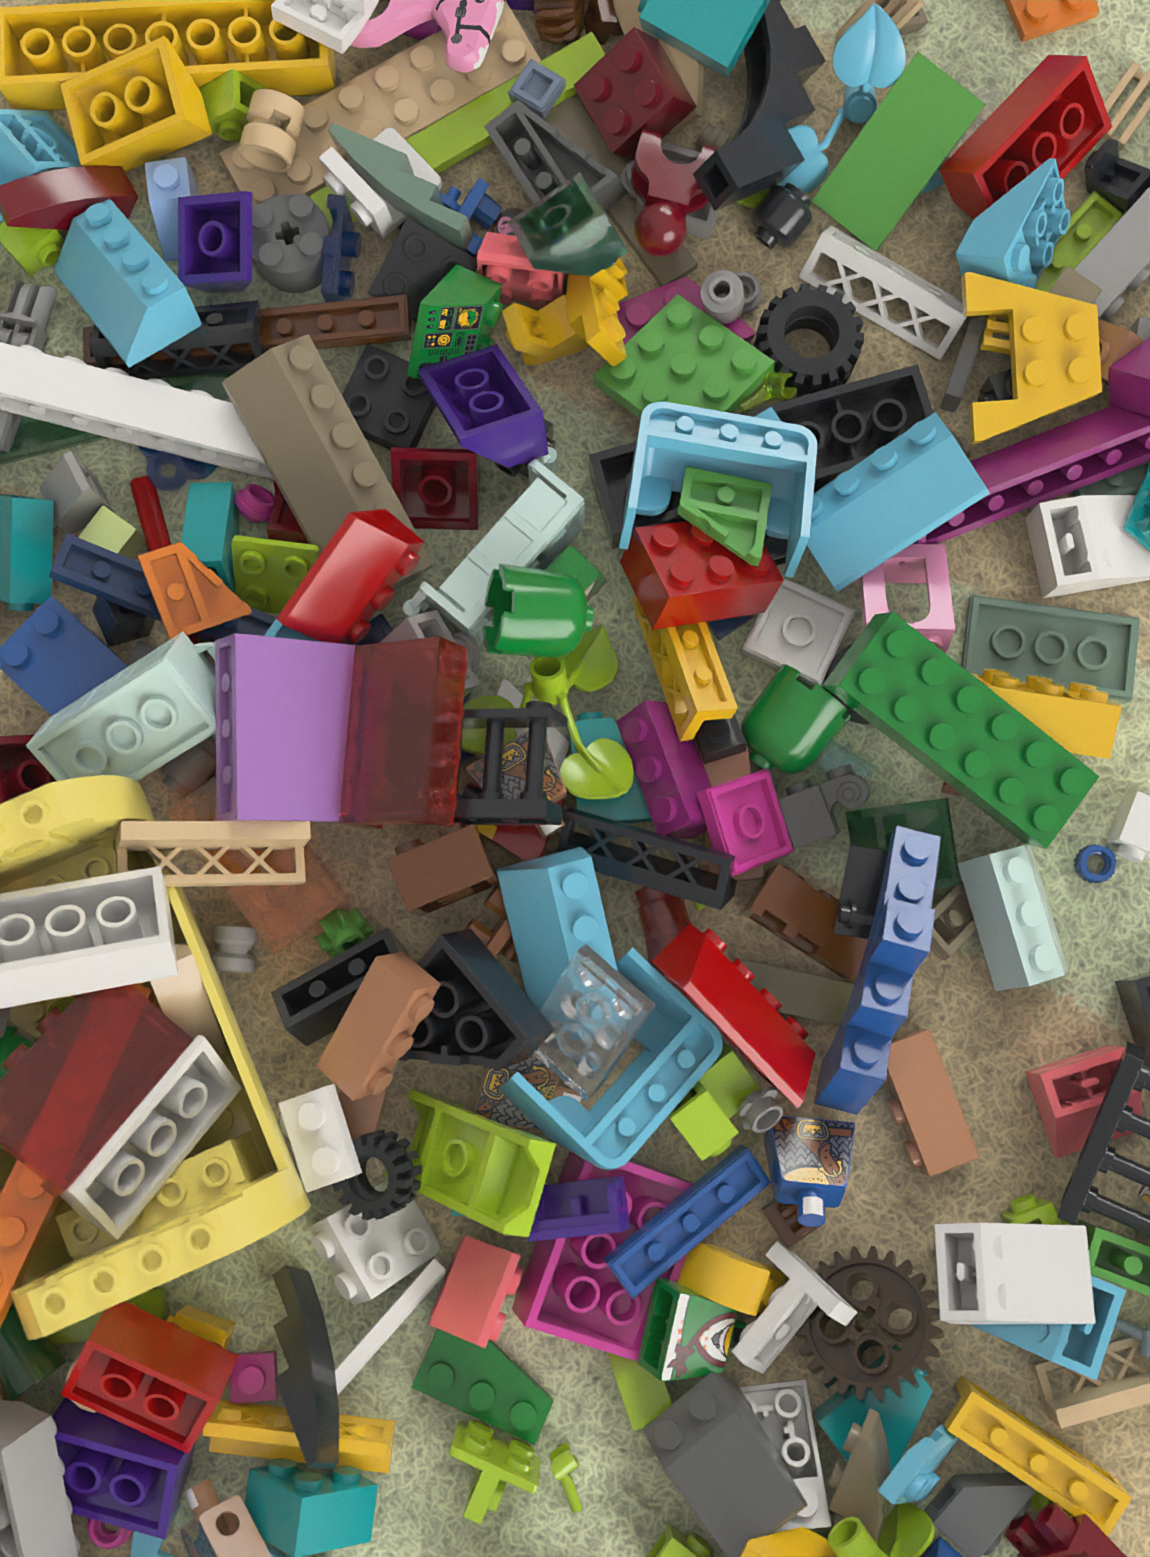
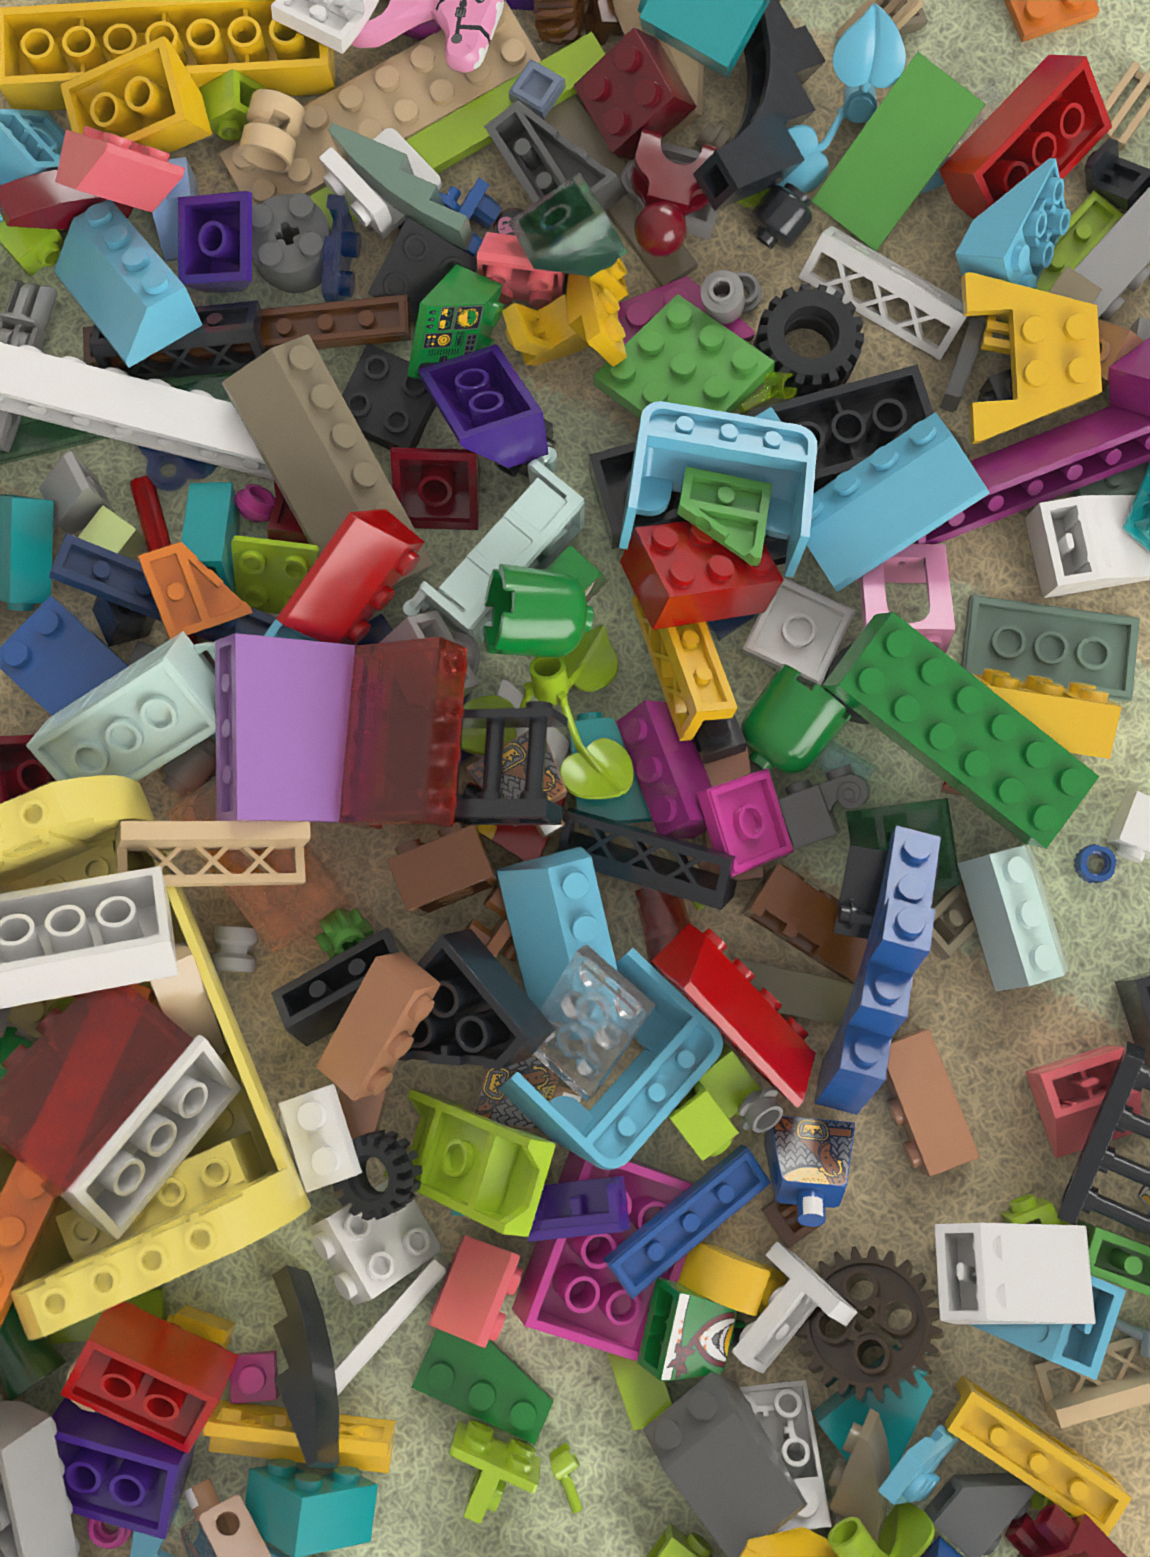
(116, 169): none -> coral slope

